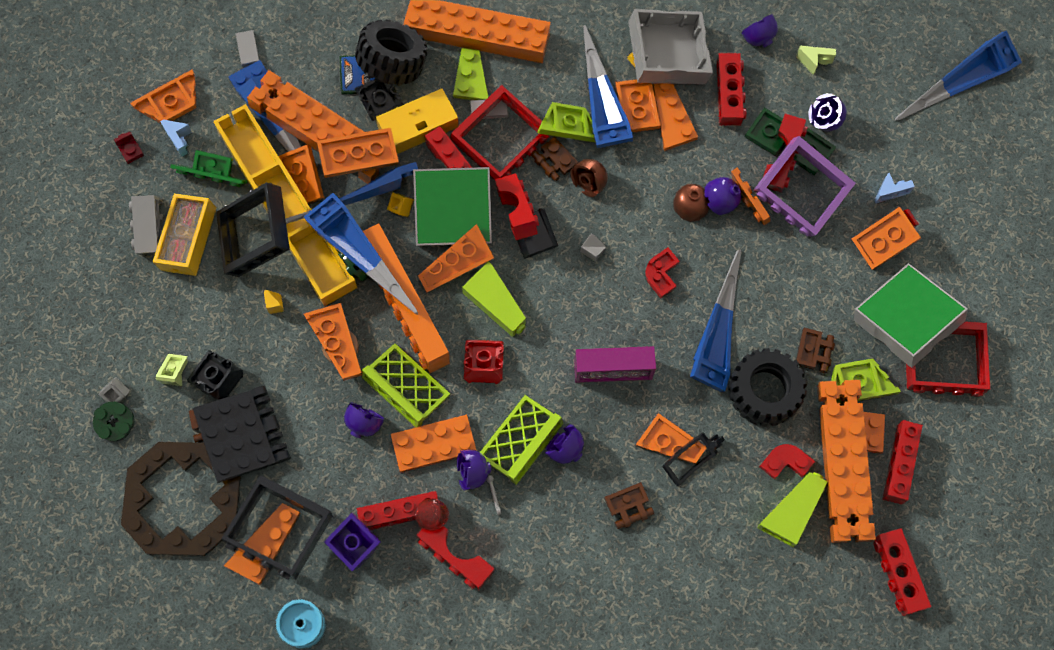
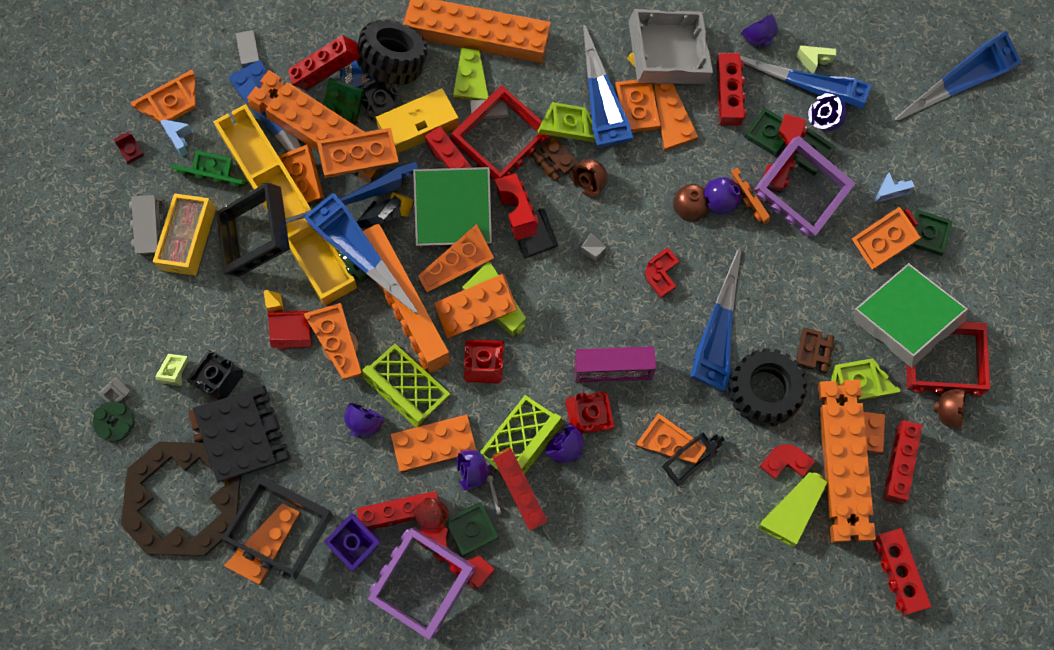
(289, 330): none -> red slope
(294, 613): medium azure wheel -> none
(324, 63): none -> red brick
(343, 99): none -> dark green plate
(380, 212): none -> black slope
(450, 599): none -> medium lavender window
(472, 529): none -> dark green plate
(475, 306): none -> orange plate
(519, 488): none -> red arch
(590, 412): none -> red slope
(625, 500): reddish brown plate -> none
(847, 89): none -> blue plate
(933, 231): none -> dark green plate
(951, 408): none -> copper cylinder

